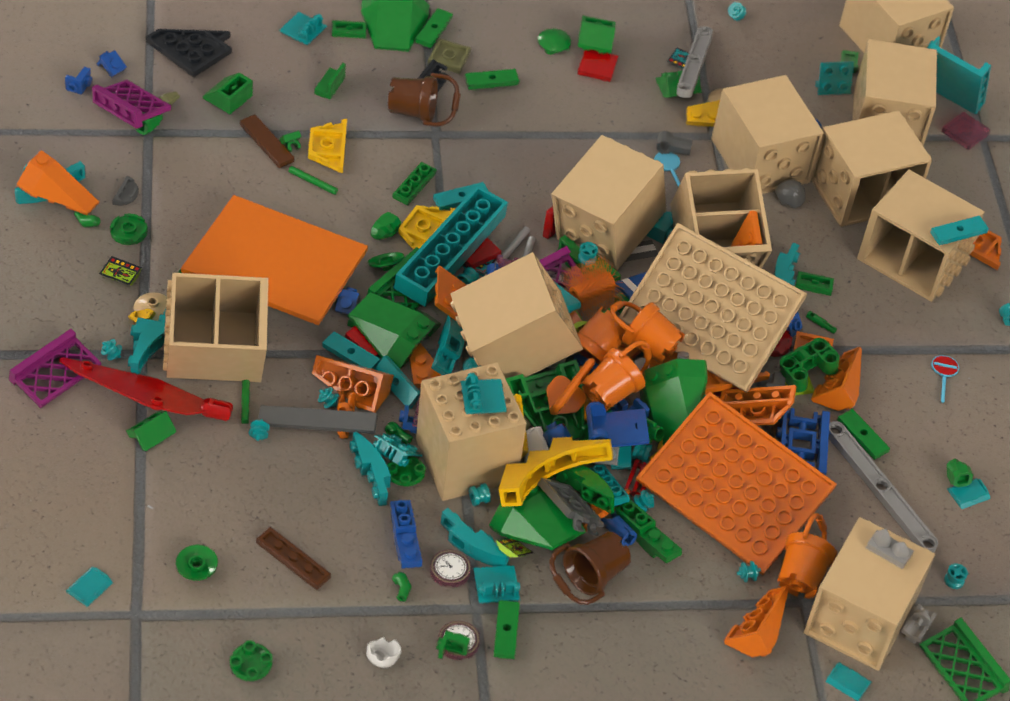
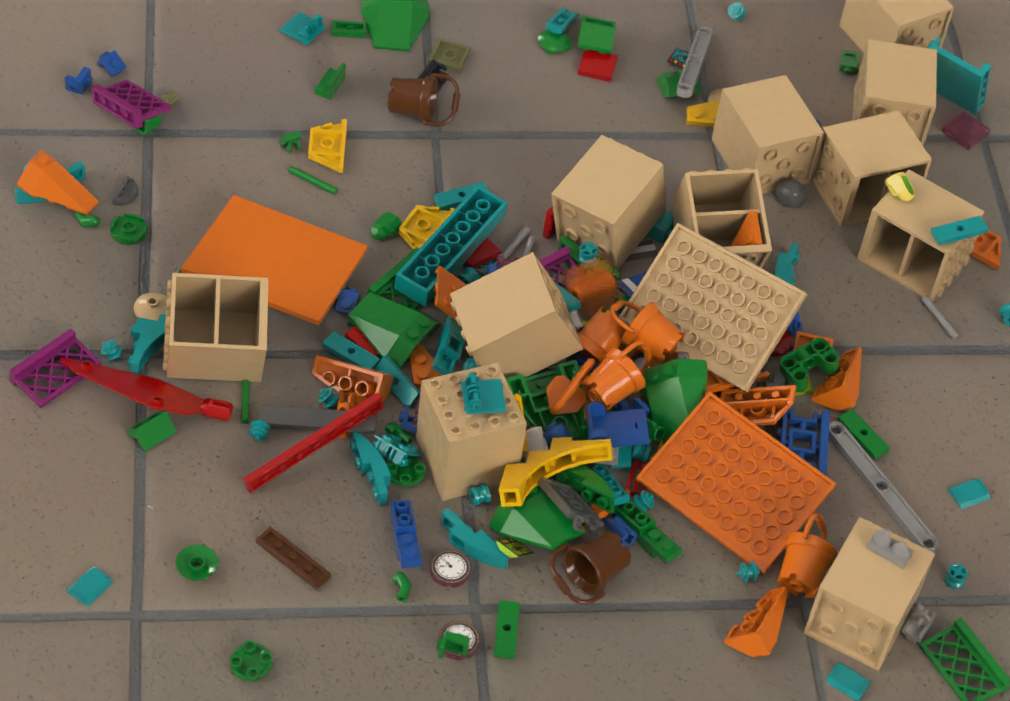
(121, 271): piece -> none
(146, 313): yellow tile -> none
(191, 49): black wing -> none
(230, 92): green slope -> none
(267, 141): reddish brown tile -> none
(313, 443): none -> red tile
(383, 653): white hair -> none
(386, 260): green dish -> none
(414, 183): green tile -> none
(434, 28): green tile -> none
(491, 79): green tile -> none
(496, 584): teal hinge -> none
(561, 21): none -> teal plate
(576, 320): none -> light grey tile
(668, 143): dark grey piece -> none
(671, 163): medium azure piece -> none
(814, 283): green tile -> none
(820, 322): green piece -> none
(835, 78): teal hinge -> none
(900, 186): none -> light yellow rock
(941, 319): none -> light grey bar
(946, 367): piece -> none
(959, 473): green rock -> none

